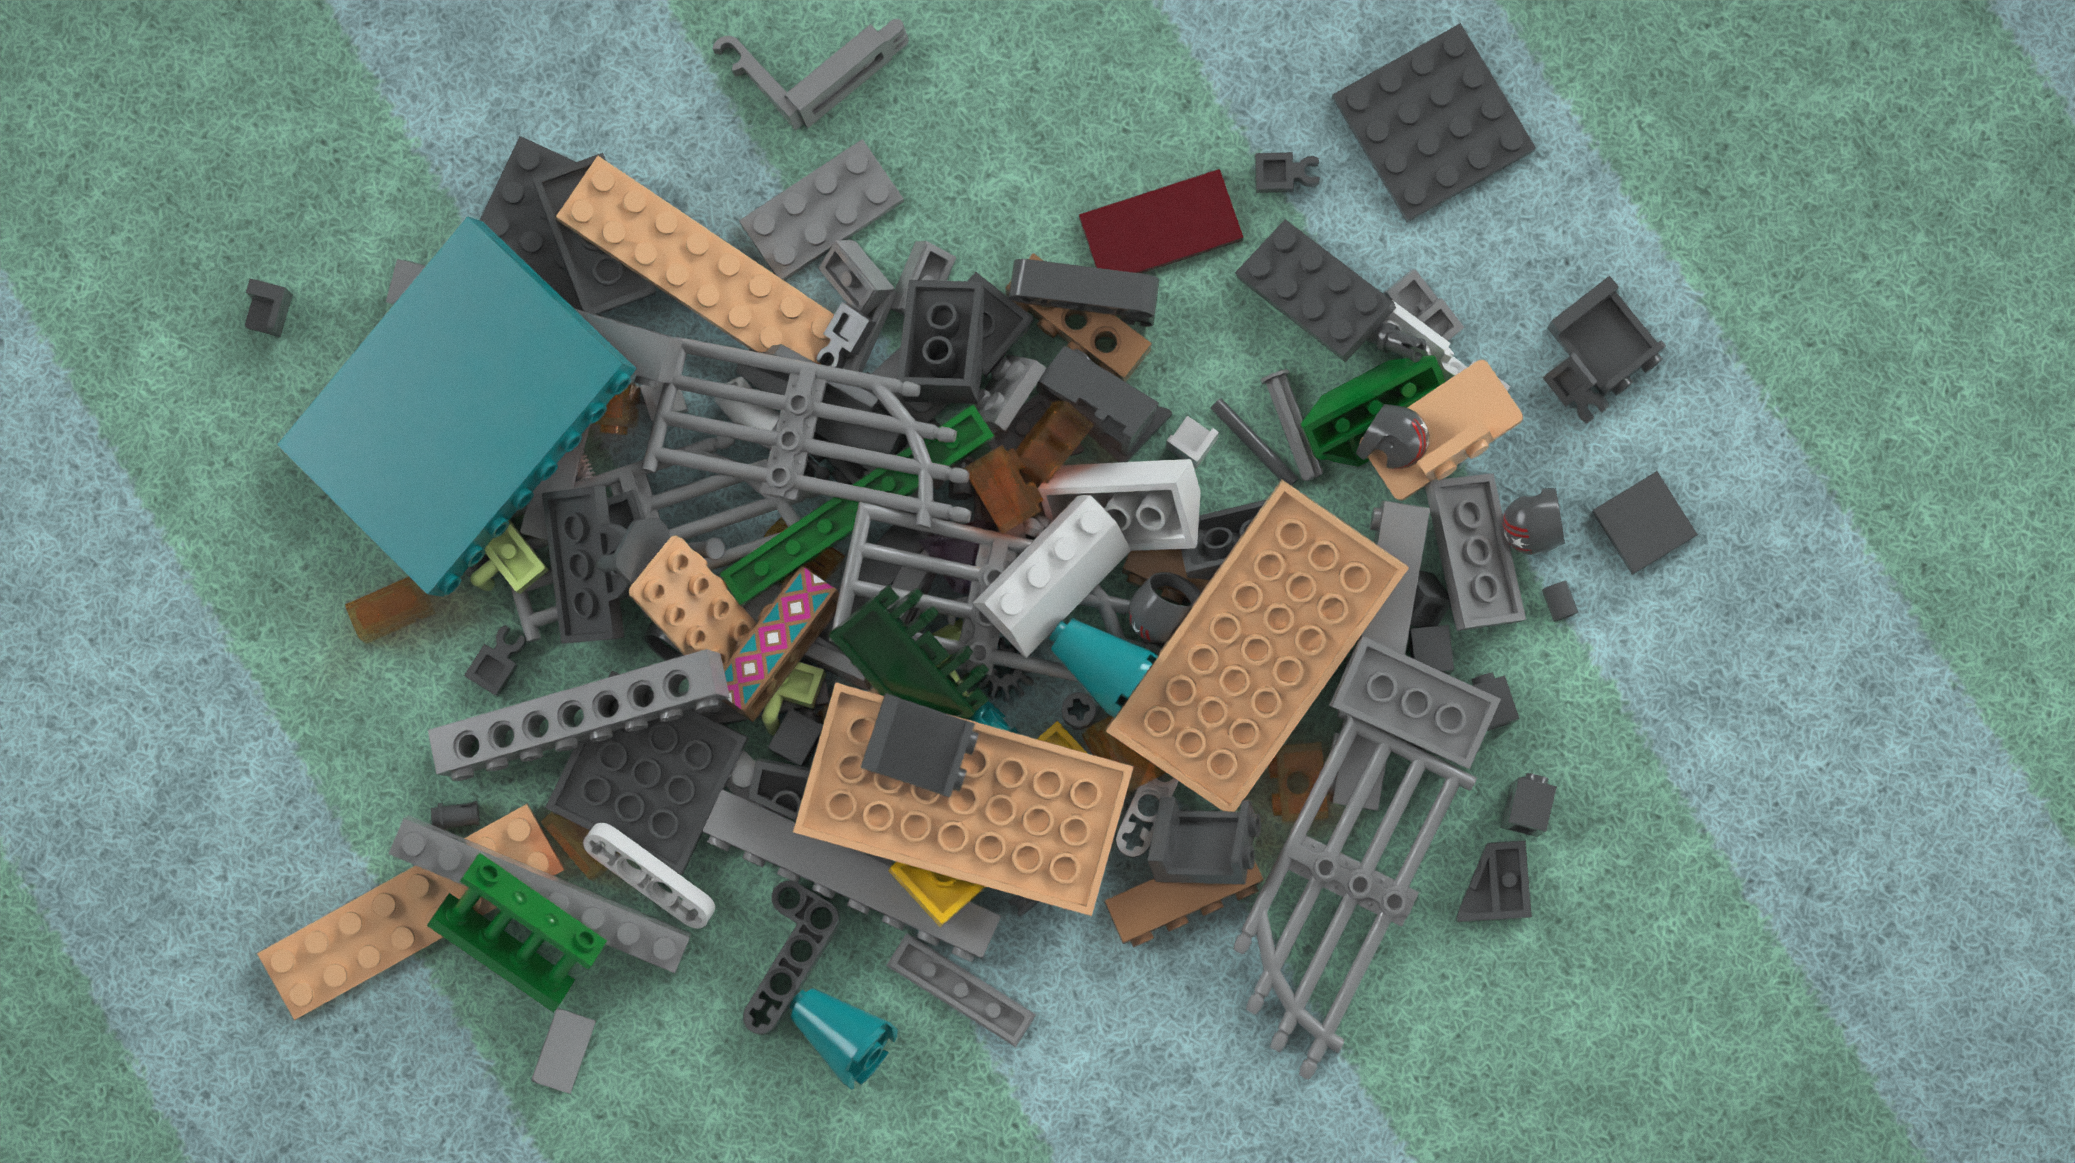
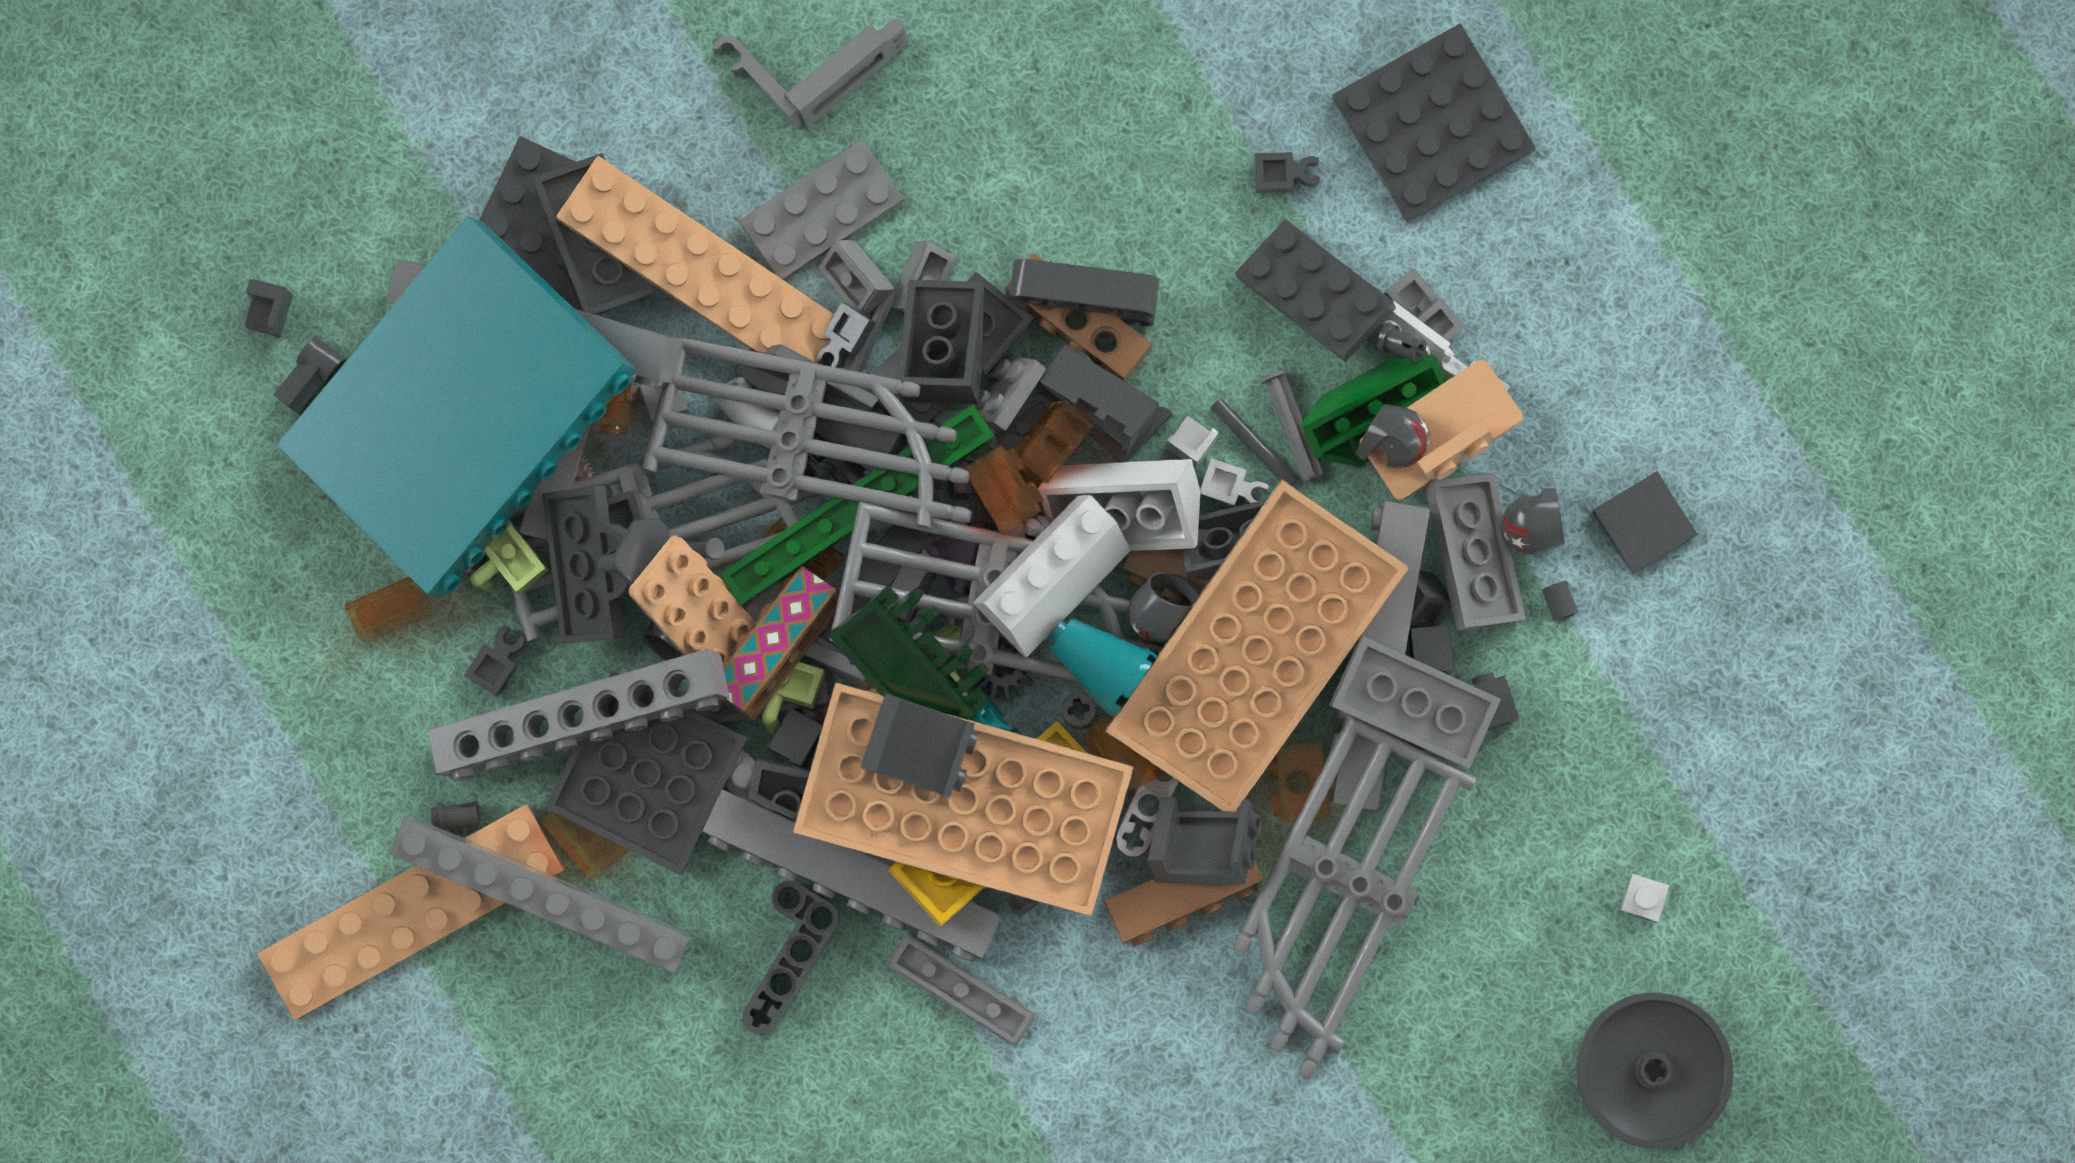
(314, 370): none -> dark grey piece
(502, 952): green fence -> none
(563, 1050): light grey slope -> none
(693, 909): white beam -> none
(842, 1034): teal cone -> none
(1162, 225): dark red tile -> none
(1225, 484): none -> white plate
(1498, 885): dark grey wing -> none
(1529, 805): dark grey brick -> none
(1571, 383): dark grey plate -> none
(1606, 338): dark grey panel -> none
(1644, 898): none -> white plate
(1654, 1070): none -> dark grey dish

